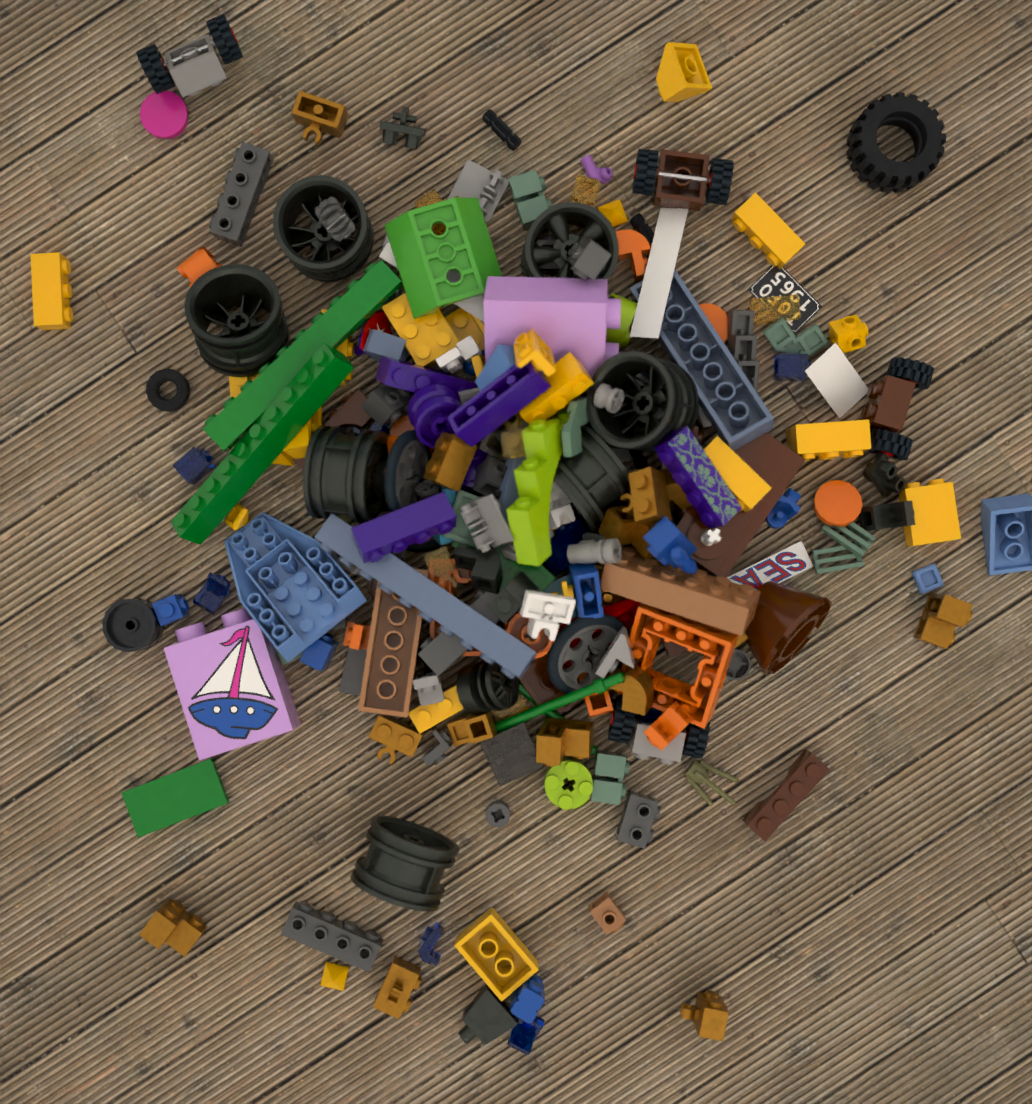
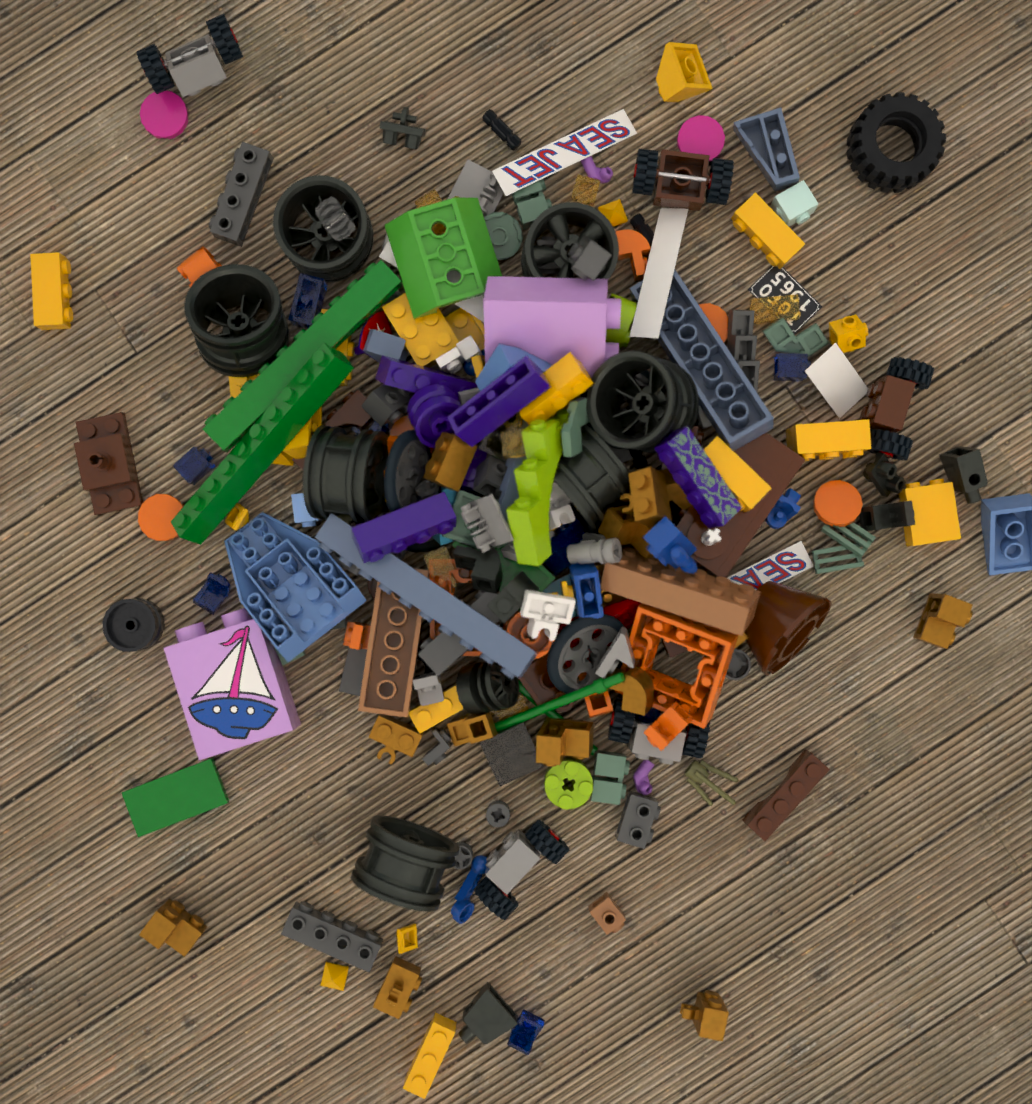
(107, 463): none -> reddish brown brick
(153, 387): black tyre -> none
(156, 516): none -> orange tile
(171, 609): blue brick -> none
(300, 512): none -> light blue brick
(307, 300): none -> clear blue brick
(319, 116): pearl gold brick -> none
(320, 652): blue brick -> none
(407, 938): none -> yellow slope
(429, 939): clear blue bracket -> none
(429, 1055): none -> yellow brick
(463, 860): none -> dark grey wheel
(464, 907): none -> blue piece
(496, 954): yellow brick -> none
(504, 234): none -> sand green tile
(513, 862): none -> brick
(528, 999): blue brick -> none
(533, 349): yellow bracket -> none
(564, 152): none -> sticker
(609, 398): light grey wheel -> none
(641, 778): none -> medium lavender arm
(701, 136): none -> dark pink tile
(770, 147): none -> sand blue wedge
(795, 204): none -> light aqua head
(927, 578): medium blue tile -> none
(966, 471): none -> pearl dark grey torso

